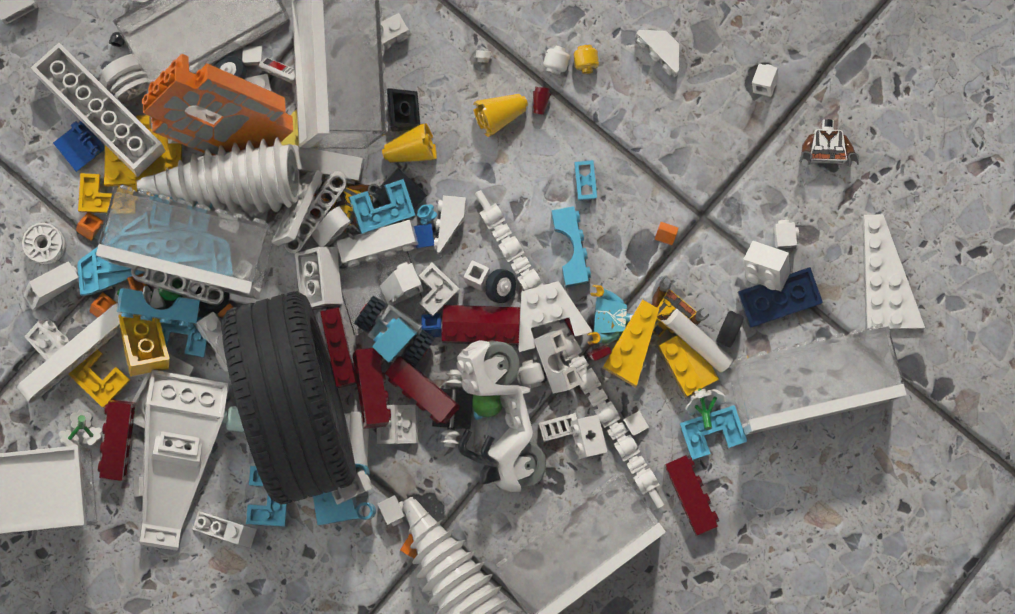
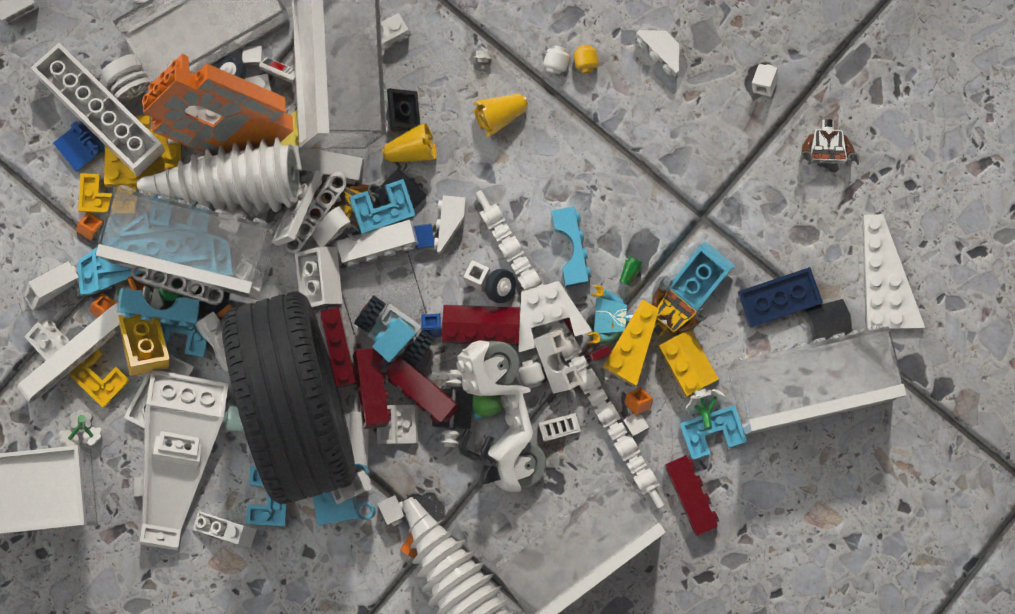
(33, 238): white wheel -> none
(116, 38): black hinge -> none
(117, 440): dark red brick -> none
(401, 284): white wedge -> none
(426, 213): medium azure plate -> none
(441, 289): white plate -> none
(540, 99): dark red cone -> none
(585, 180): medium azure piece -> none
(592, 427): white brick -> none
(630, 270): none -> green cone
(638, 401): none -> orange slope
(666, 233): orange slope -> none
(699, 341): white brick -> none
(701, 276): none -> medium azure slope
(730, 329): black tyre -> none
(766, 266): white brick -> none
(785, 234): white brick -> none
(829, 319): none -> black slope

